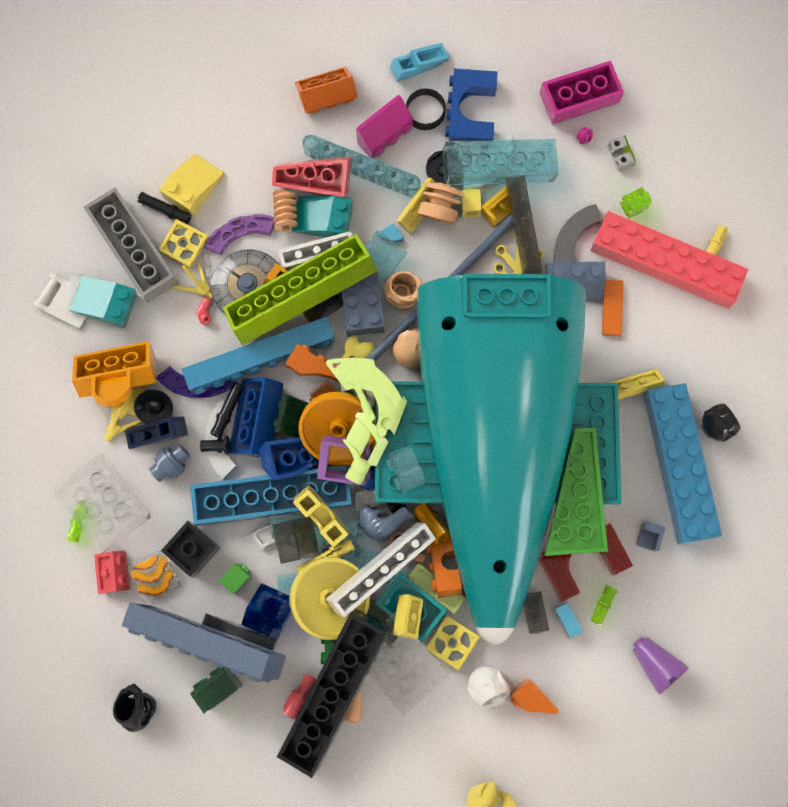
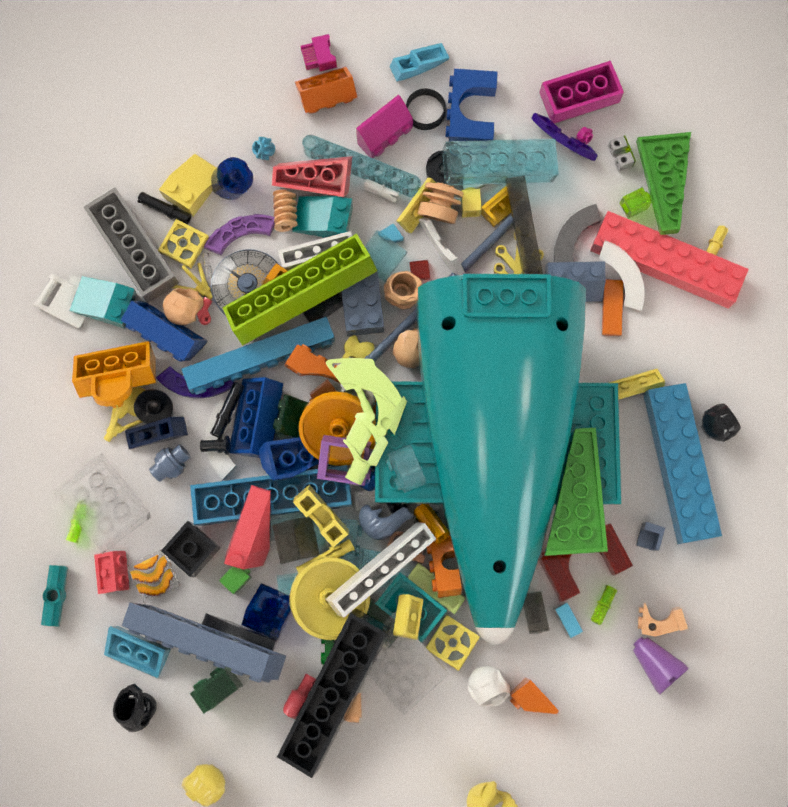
(55, 582): none -> teal piece
(136, 651): none -> medium azure slope
(157, 328): none -> blue slope
(182, 306): none -> light nougat helmet
(204, 784): none -> light yellow helmet
(231, 178): none -> clear blue brick
(252, 533): none -> coral wedge
(263, 148): none -> medium azure gear
(318, 54): none -> dark pink piece
(380, 190): none -> white axle
(420, 269): none -> clear red tile
(447, 256): none -> white tile
(571, 143): none -> dark purple tile
(628, 272): none -> white tile
(665, 172): none -> bright green wing
(671, 624): none -> light nougat tile

